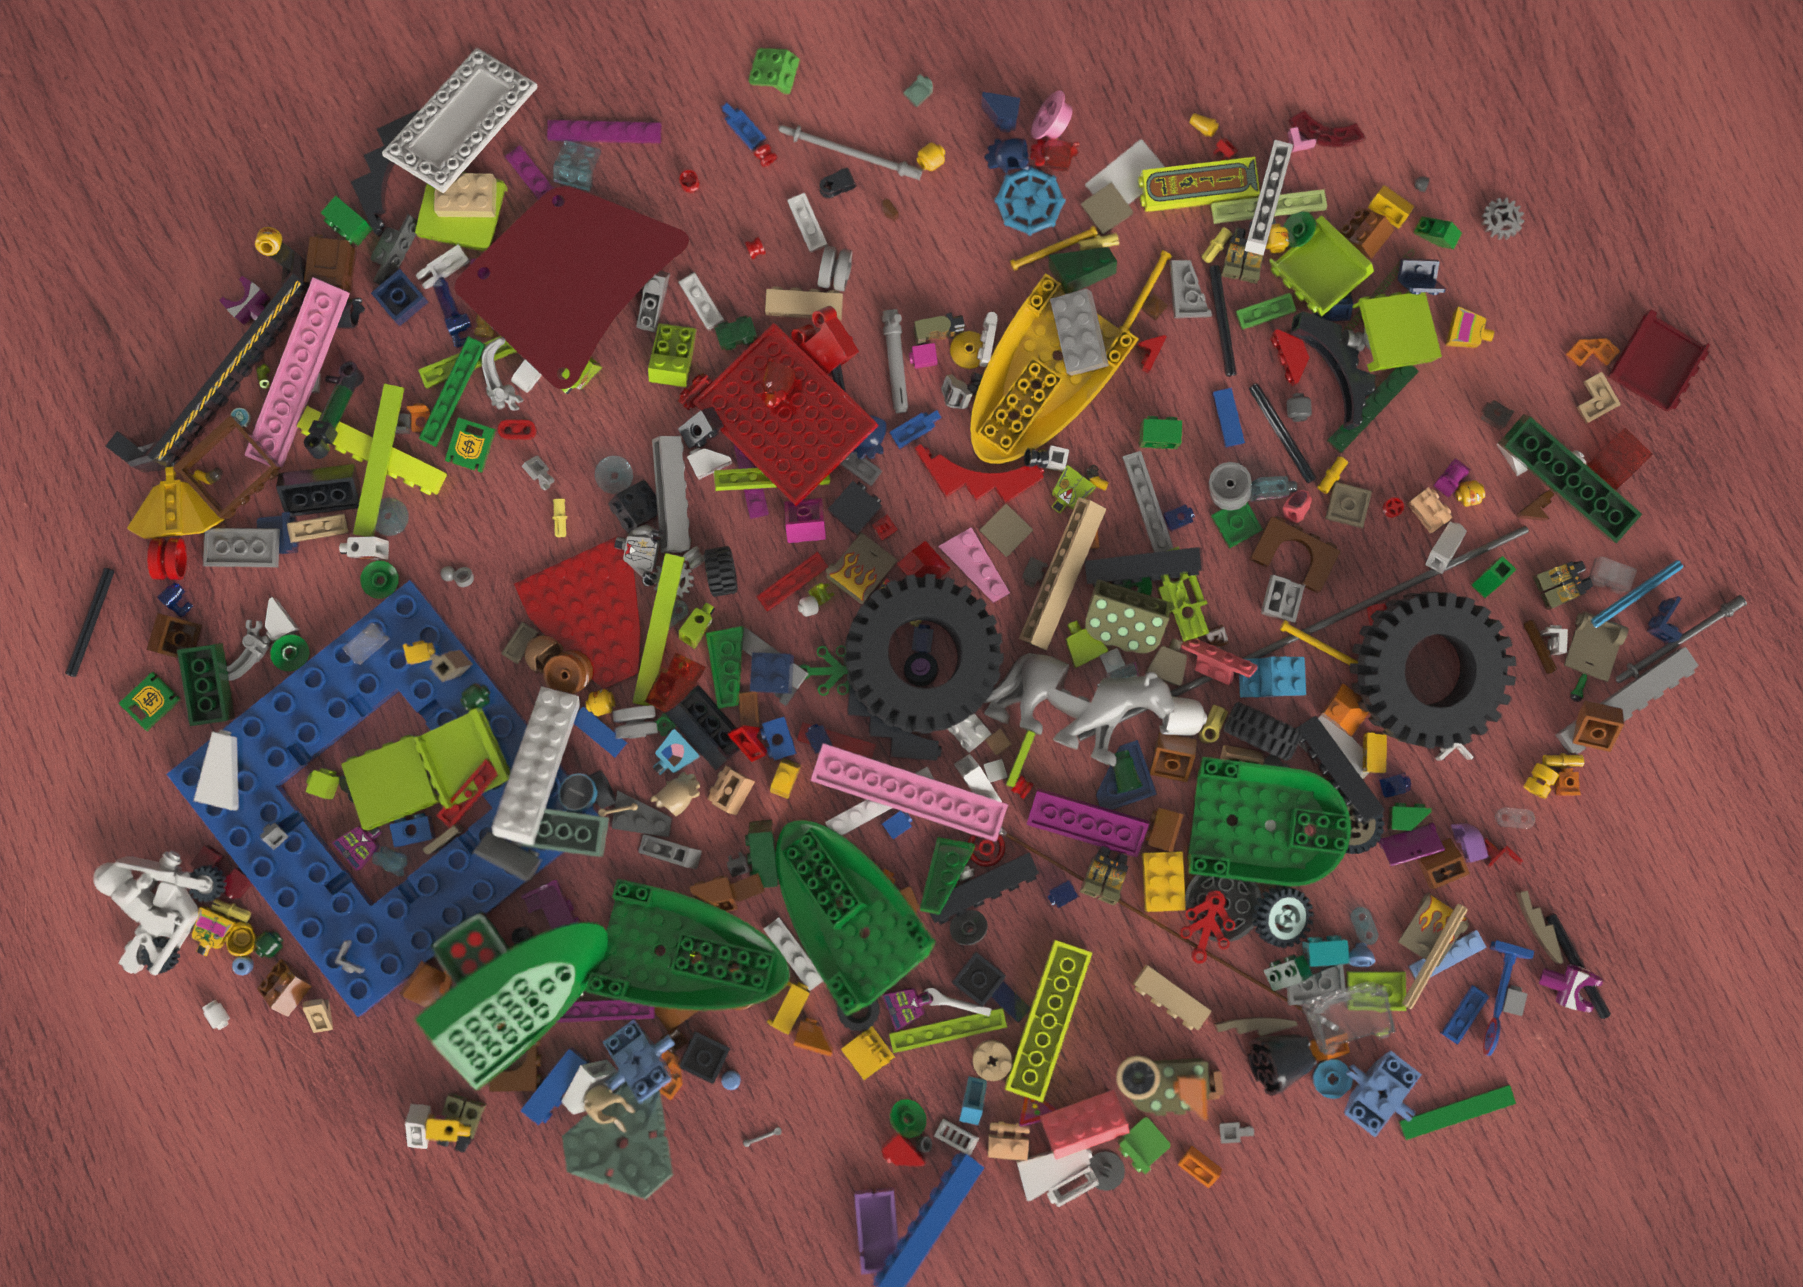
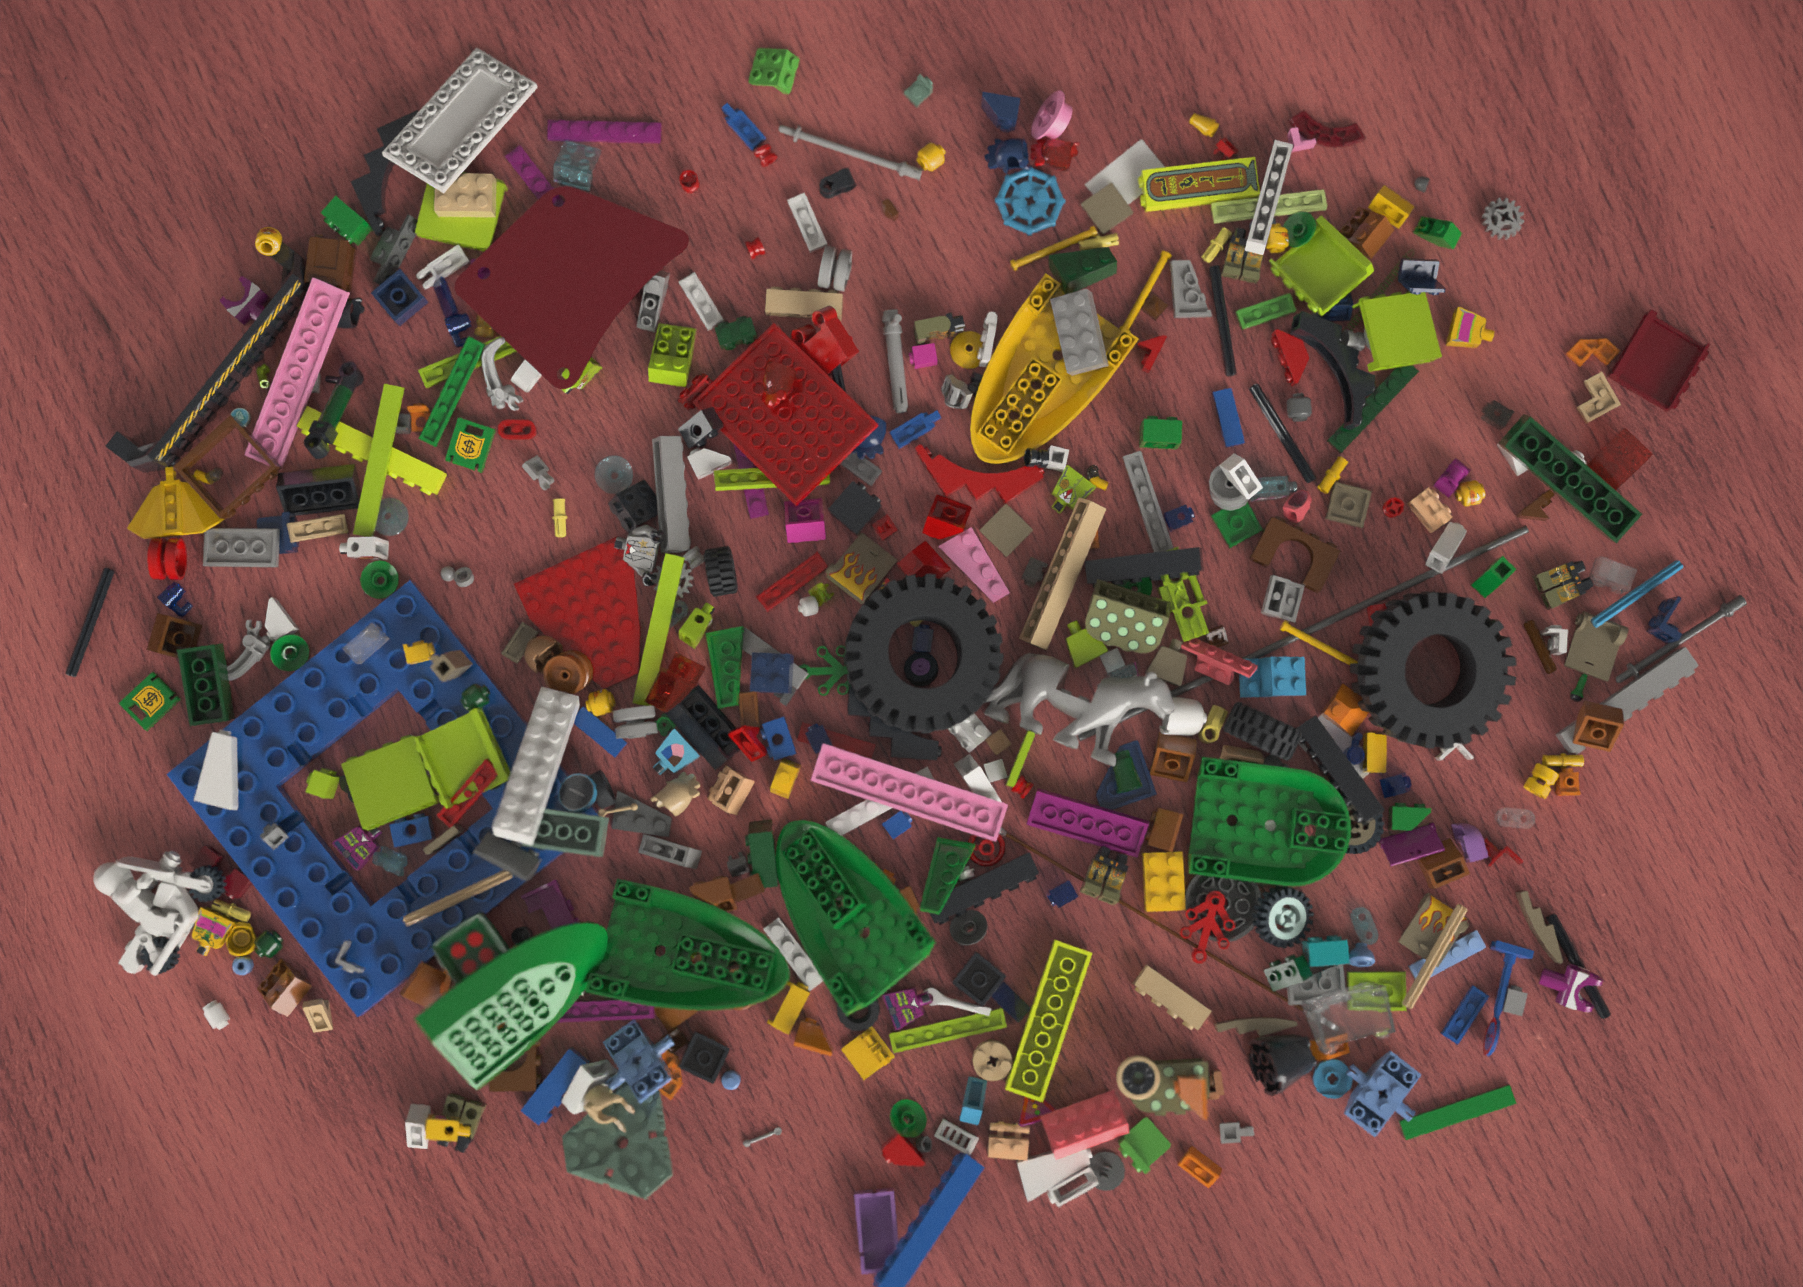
(457, 897): none -> tan axle
(946, 518): none -> red slope
(1241, 476): none -> white slope
(1354, 752): none -> clear blue piece

